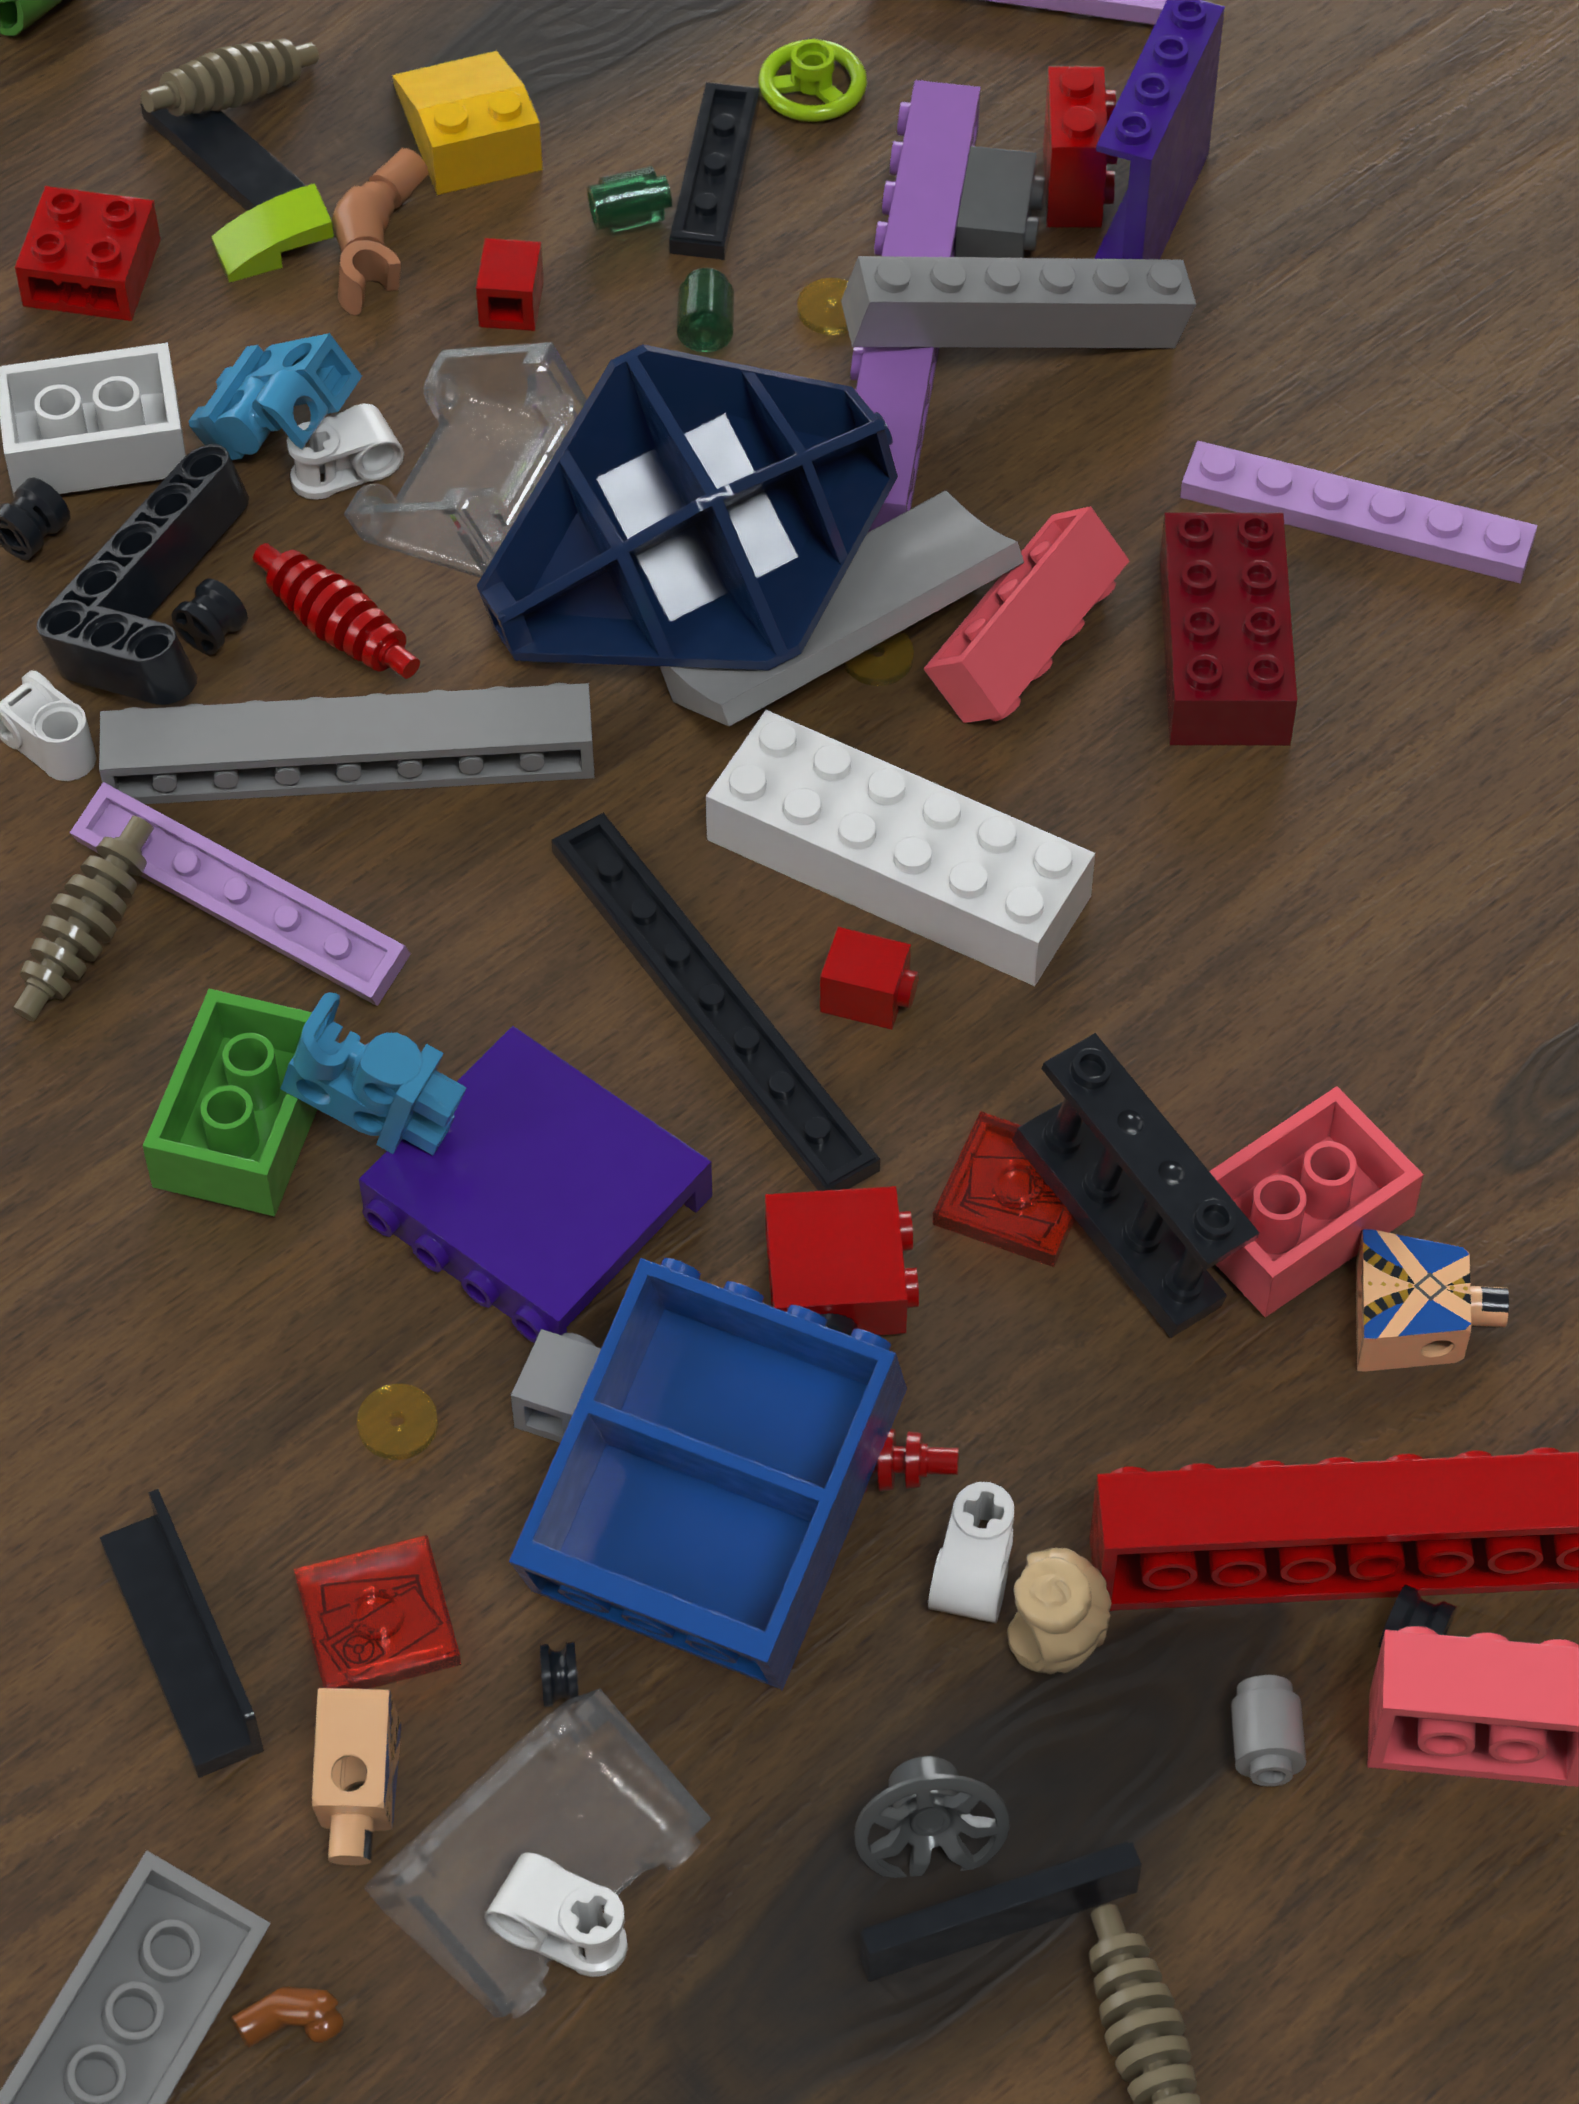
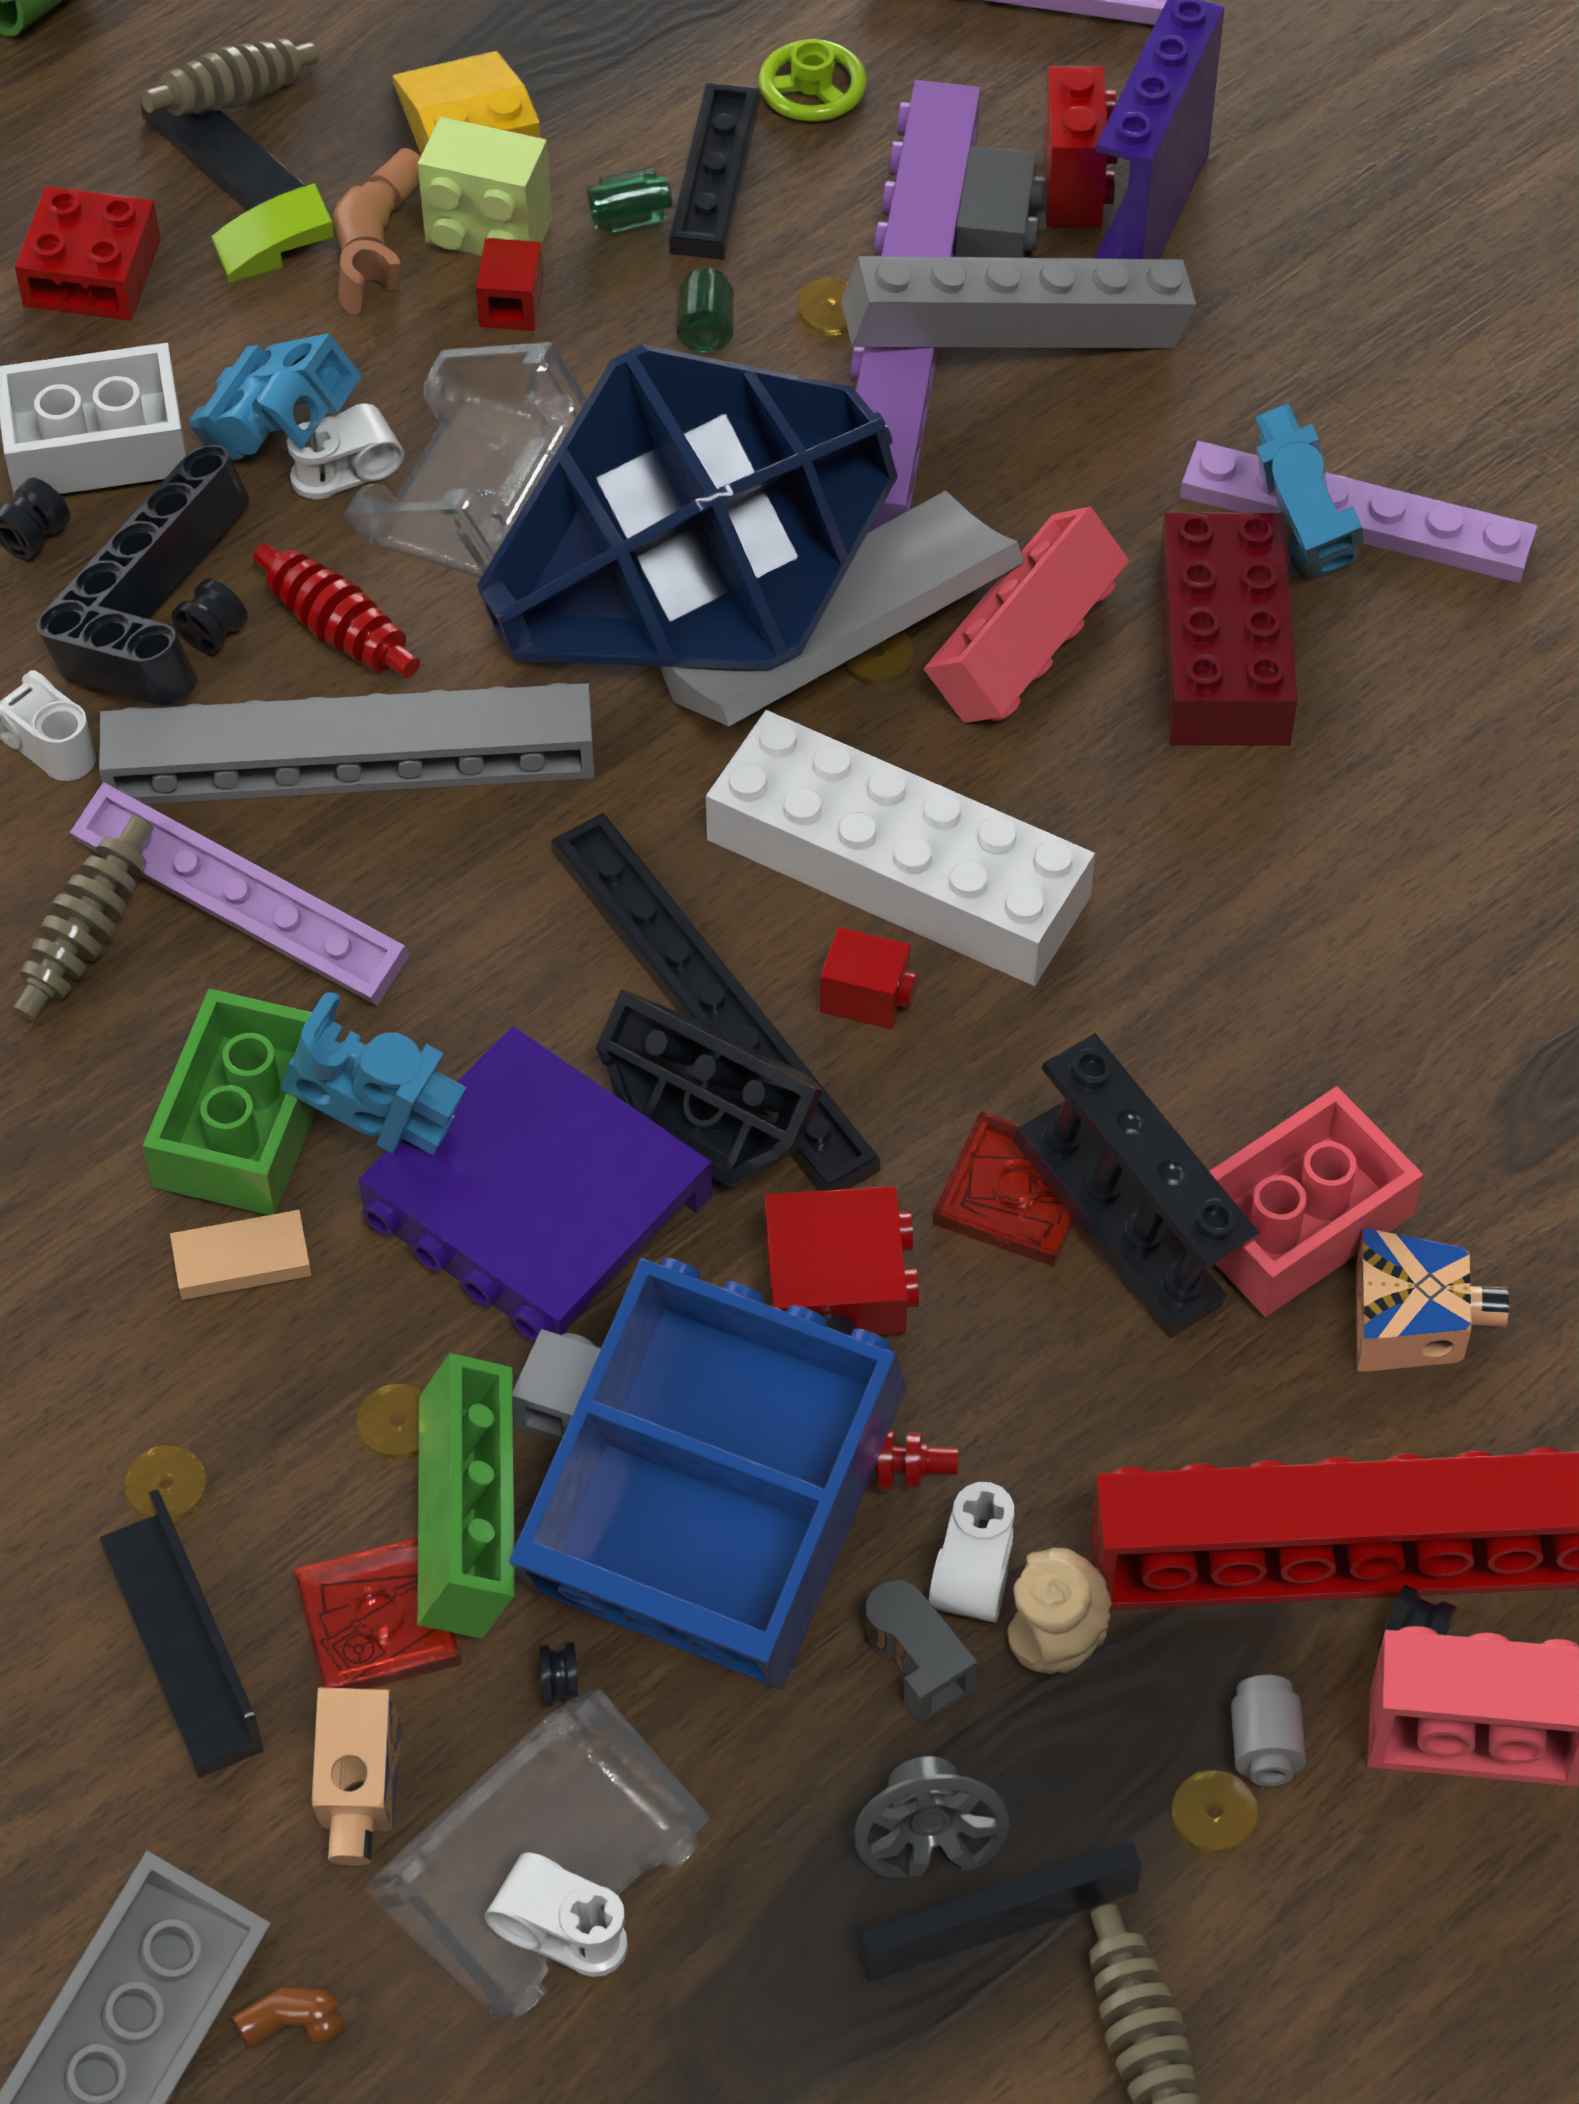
(166, 1464): none -> clear yellow wheel
(240, 1254): none -> light nougat tile
(465, 1496): none -> bright green brick
(483, 186): none -> yellowish green brick
(706, 1087): none -> black wedge
(923, 1647): none -> dark grey leg
(1209, 1833): none -> clear yellow wheel
(1296, 470): none -> dark azure hips

